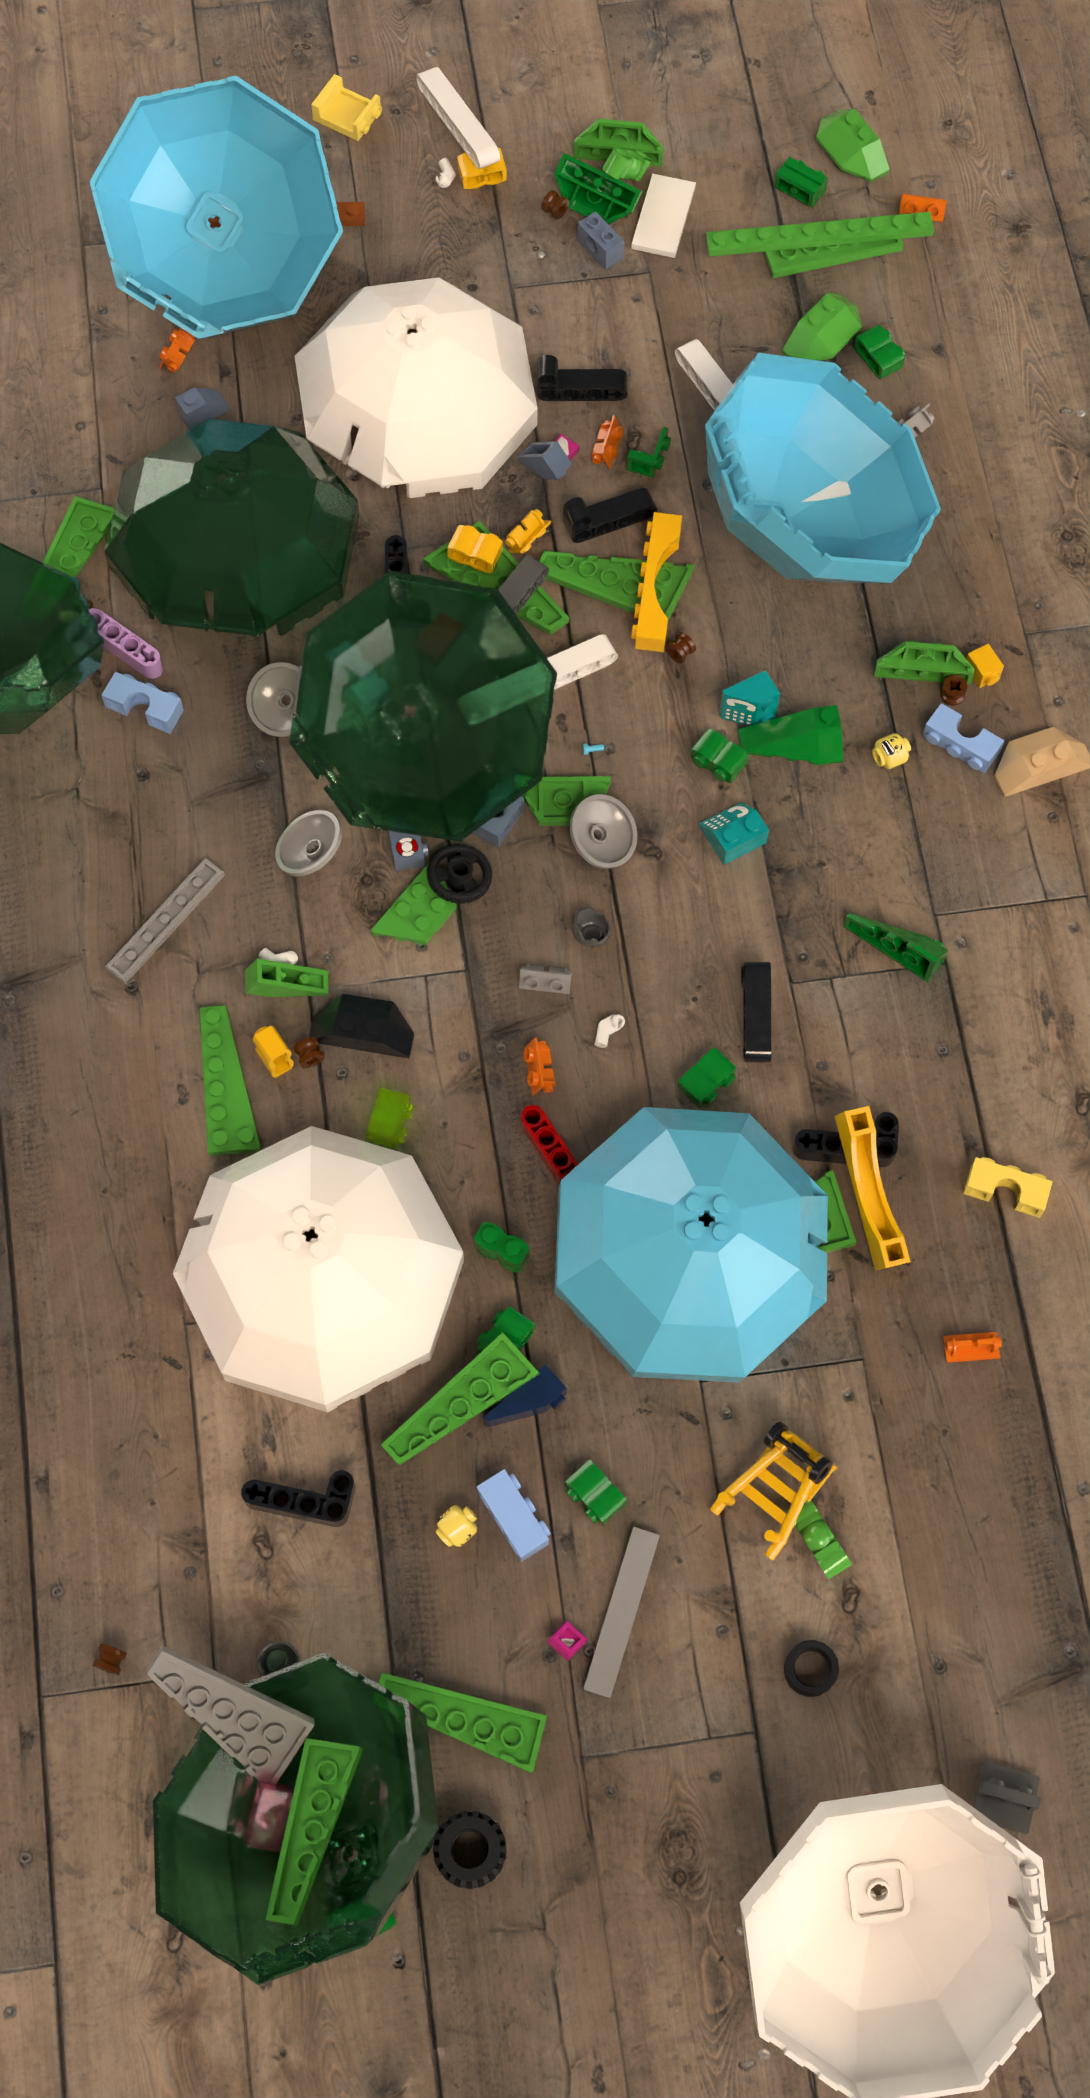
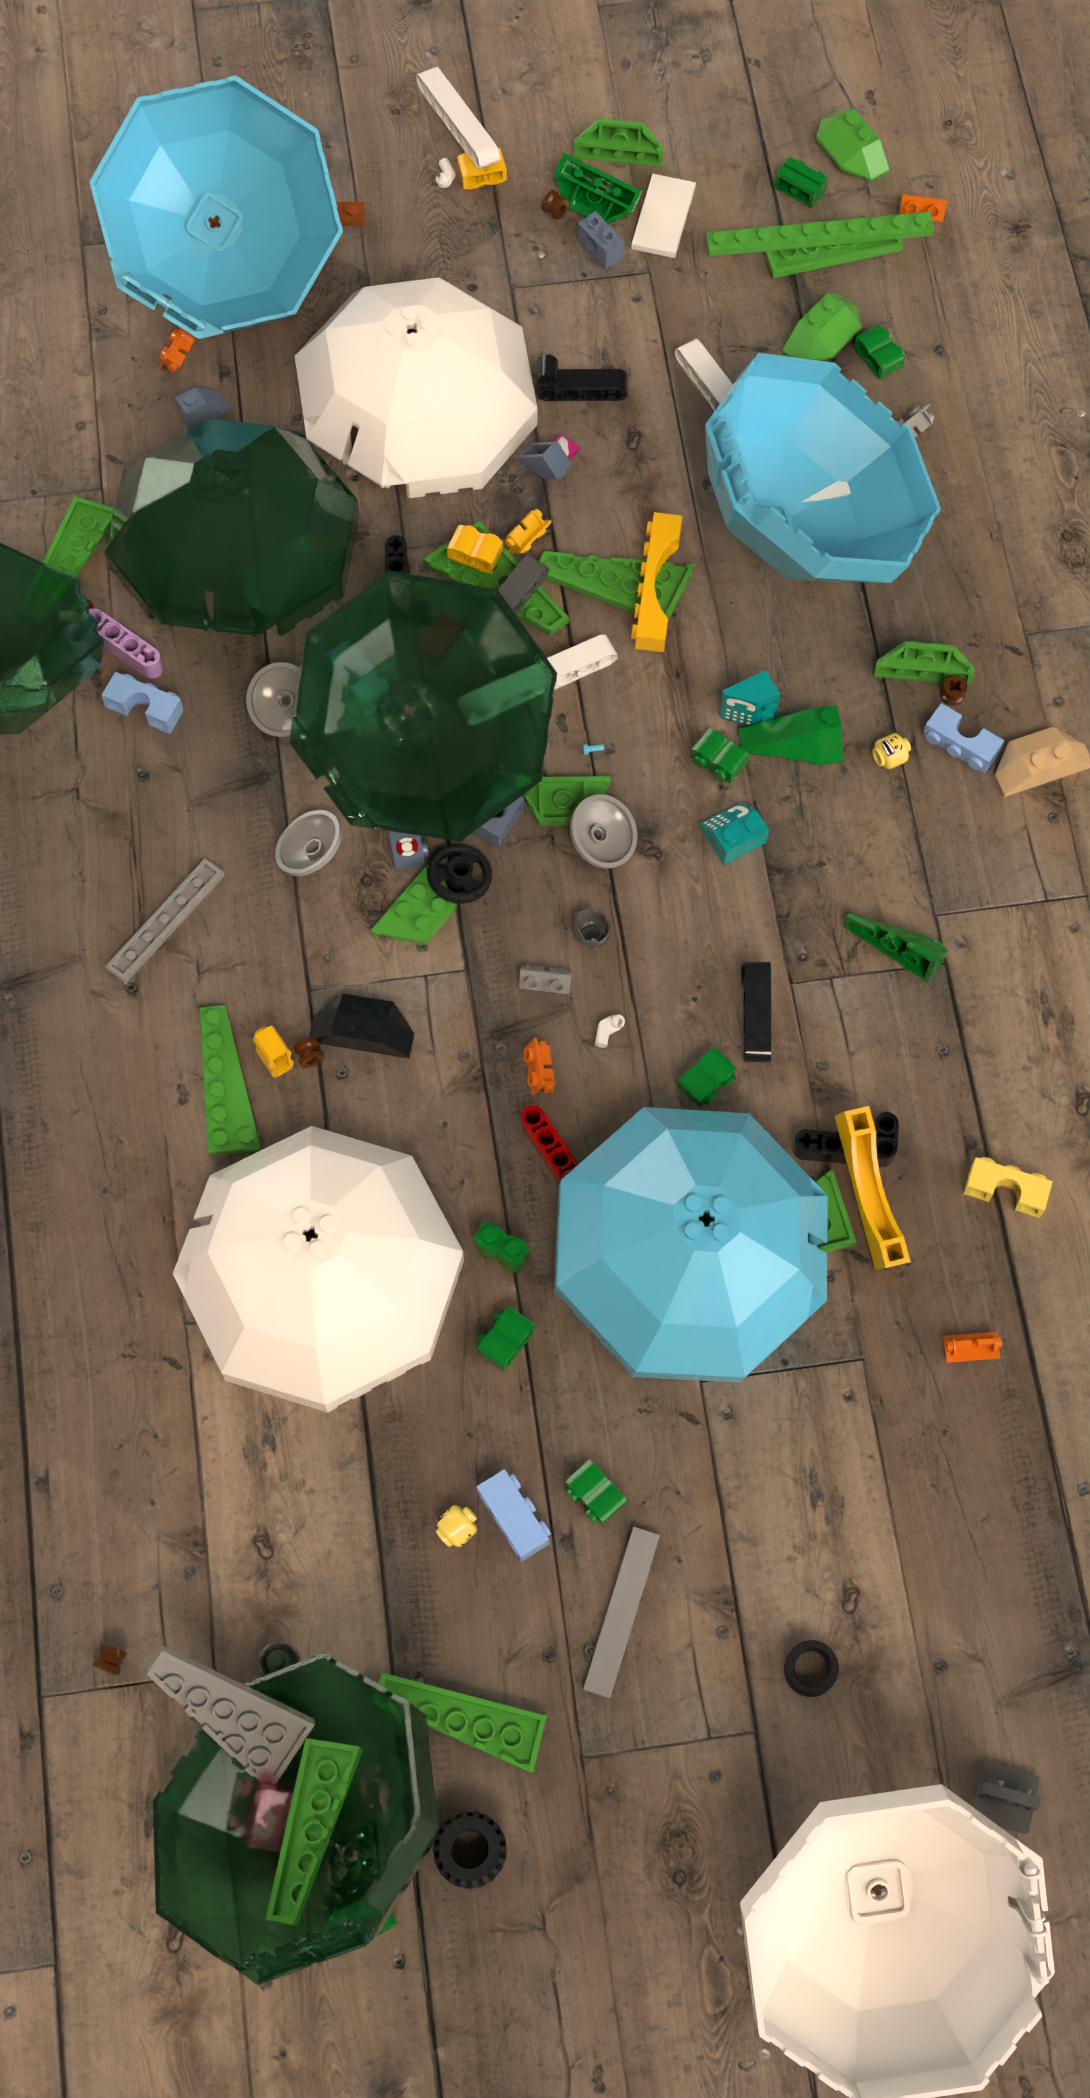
(284, 980): bright green slope -> none
(286, 957): white arm -> none
(298, 1497): black beam -> none
(345, 109): light yellow panel -> none
(389, 1119): clear neon green brick -> none
(474, 1389): bright green wing -> none
(530, 1399): dark blue slope -> none
(567, 1640): dark pink tile -> none
(606, 516): black beam -> none
(610, 434): orange hinge -> none
(627, 164): bright green piece -> none
(646, 464): green bracket -> none
(680, 647): reddish brown wheel -> none
(778, 1441): yellow hand -> none
(821, 1541): bright green piece -> none
(986, 665): yellow brick -> none

